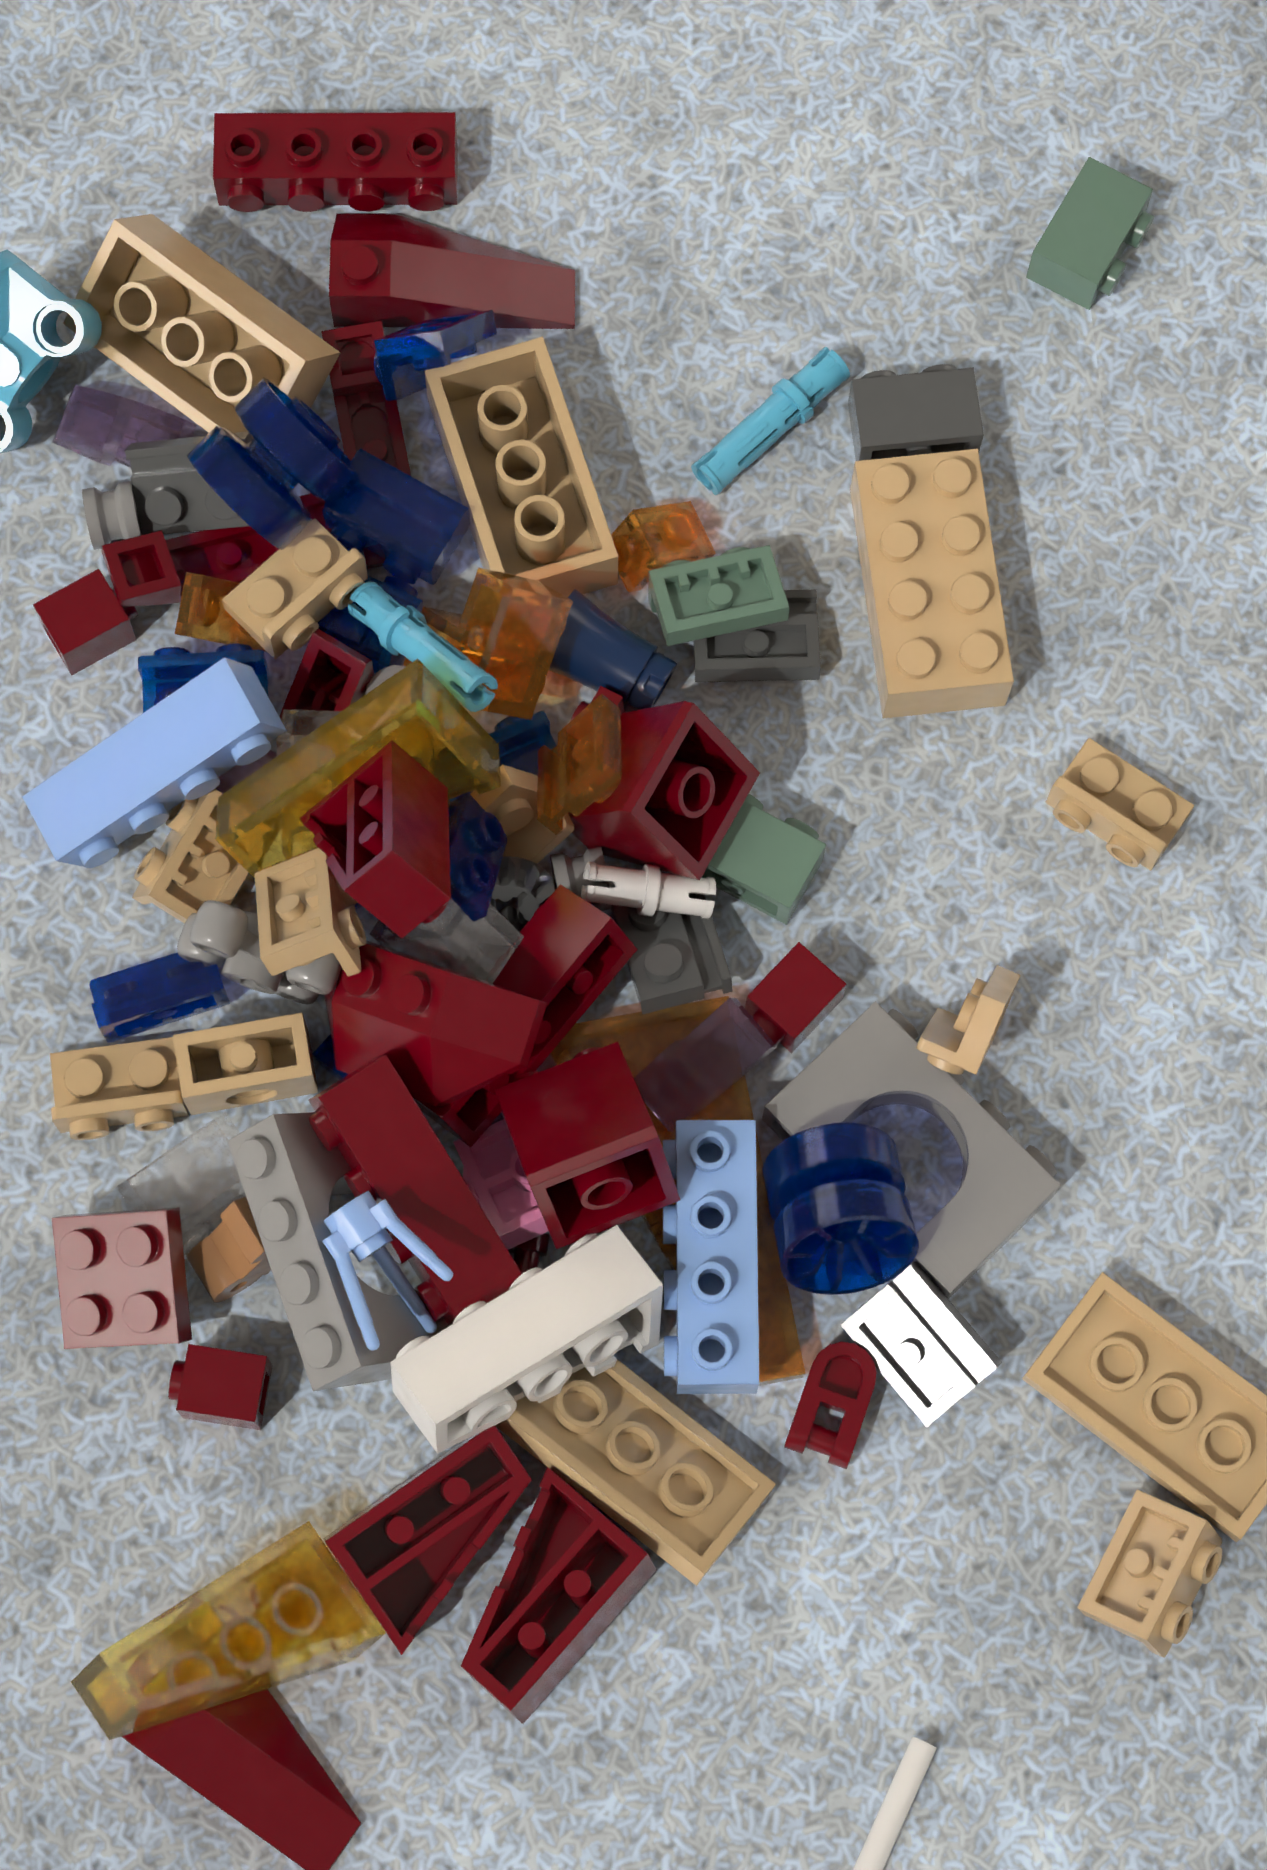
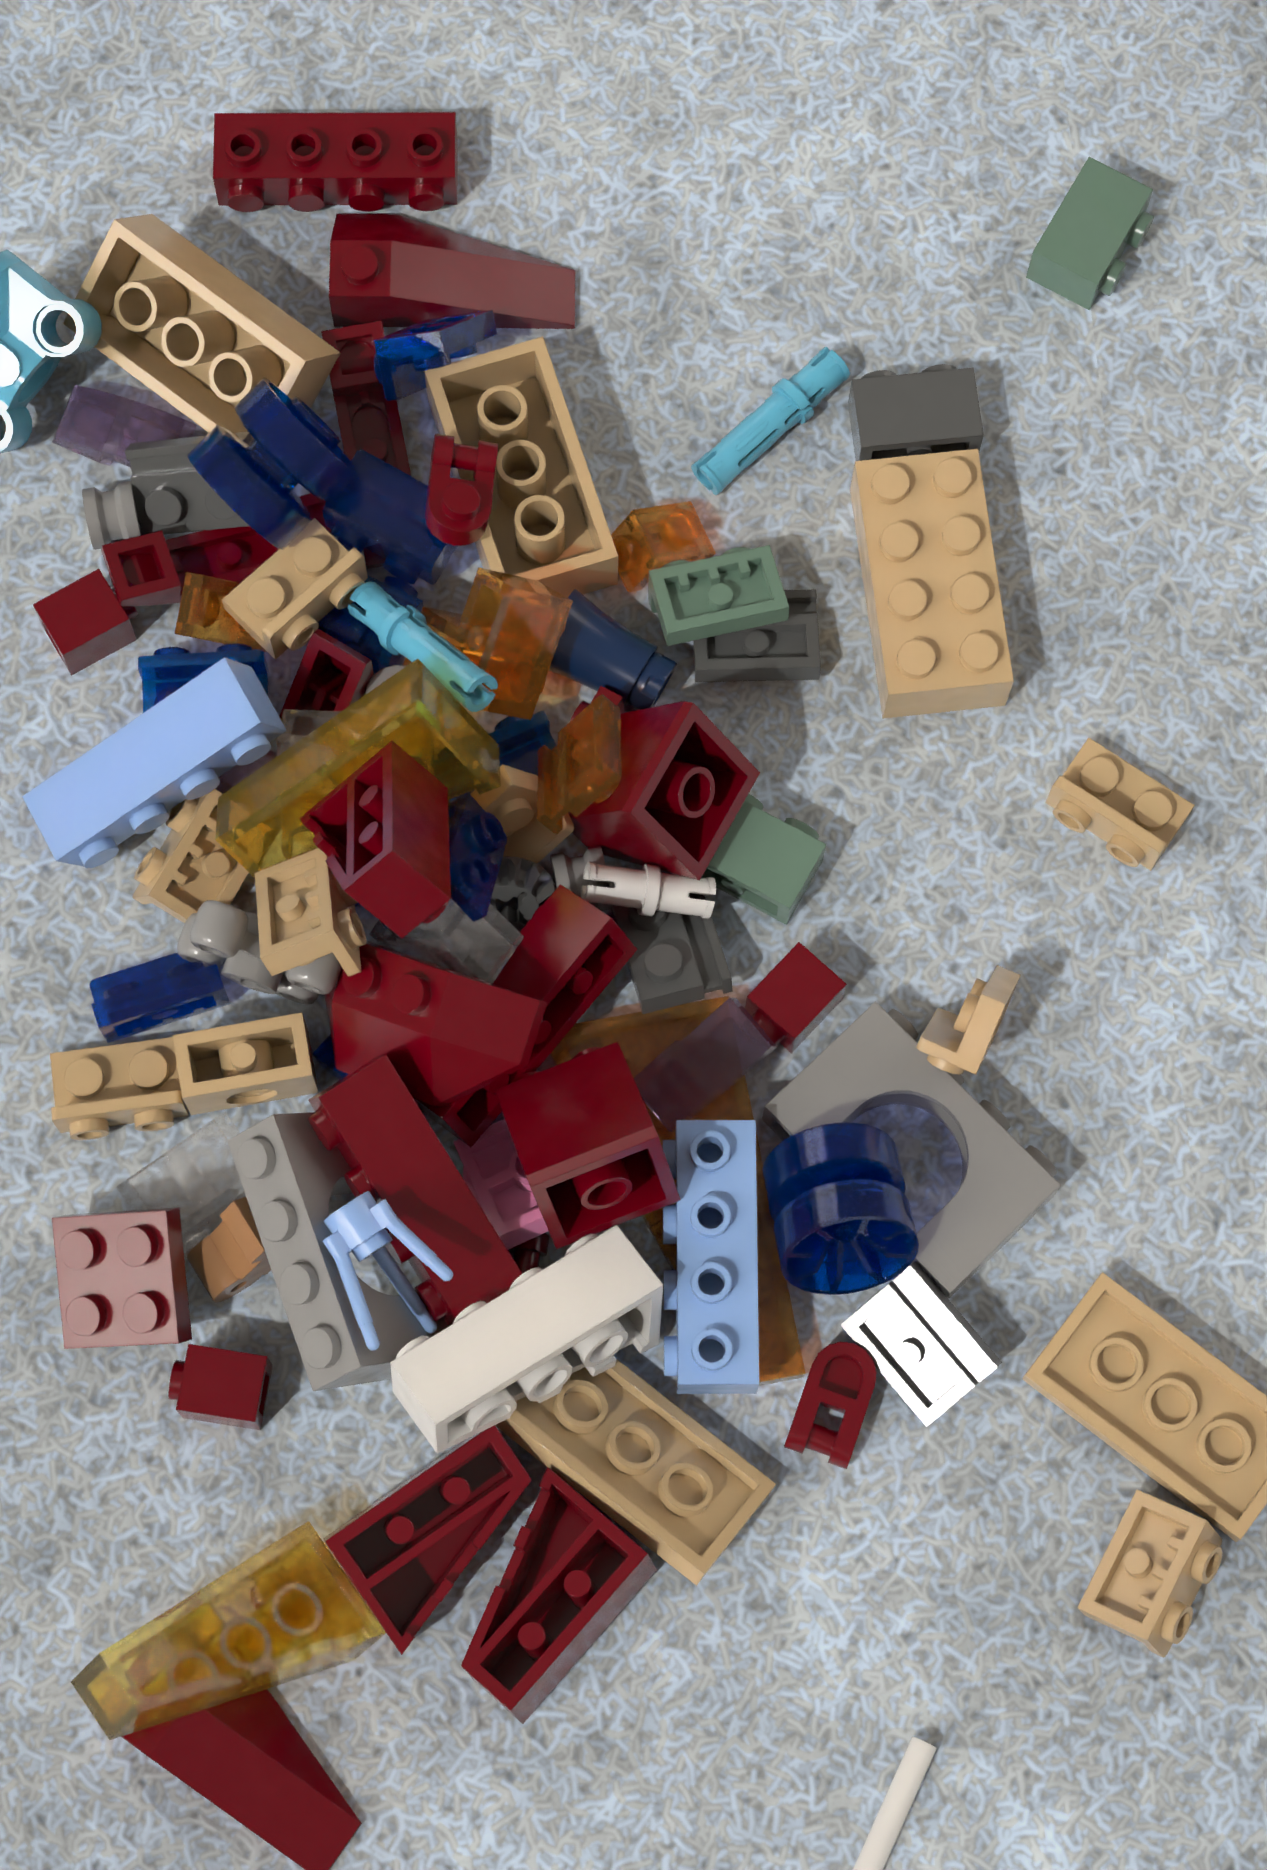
(459, 507): none -> dark red plate

